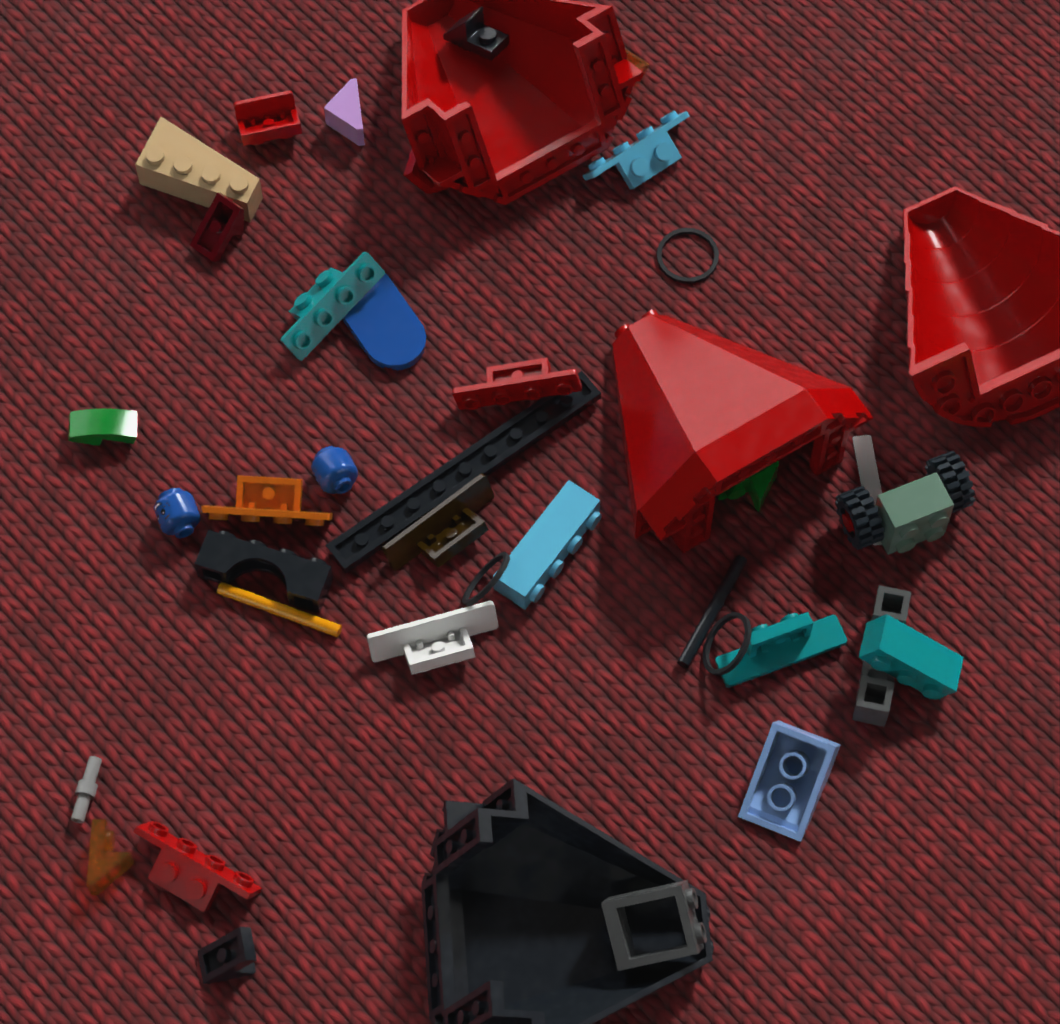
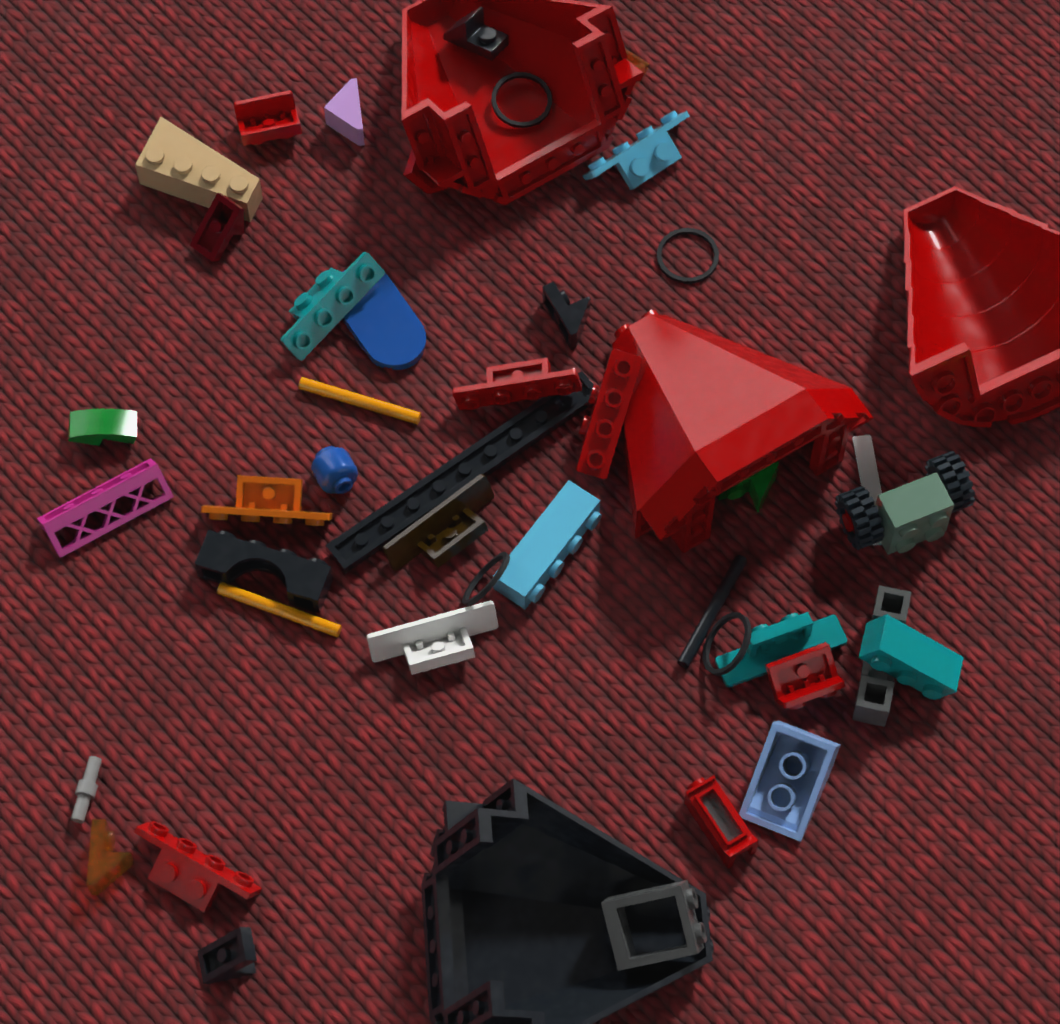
(100, 496): none -> dark pink fence
(177, 512): blue head -> none
(359, 400): none -> light orange bar
(528, 76): none -> black piece
(568, 317): none -> black slope
(608, 413): none -> red bracket
(719, 820): none -> red window
(804, 677): none -> red bracket

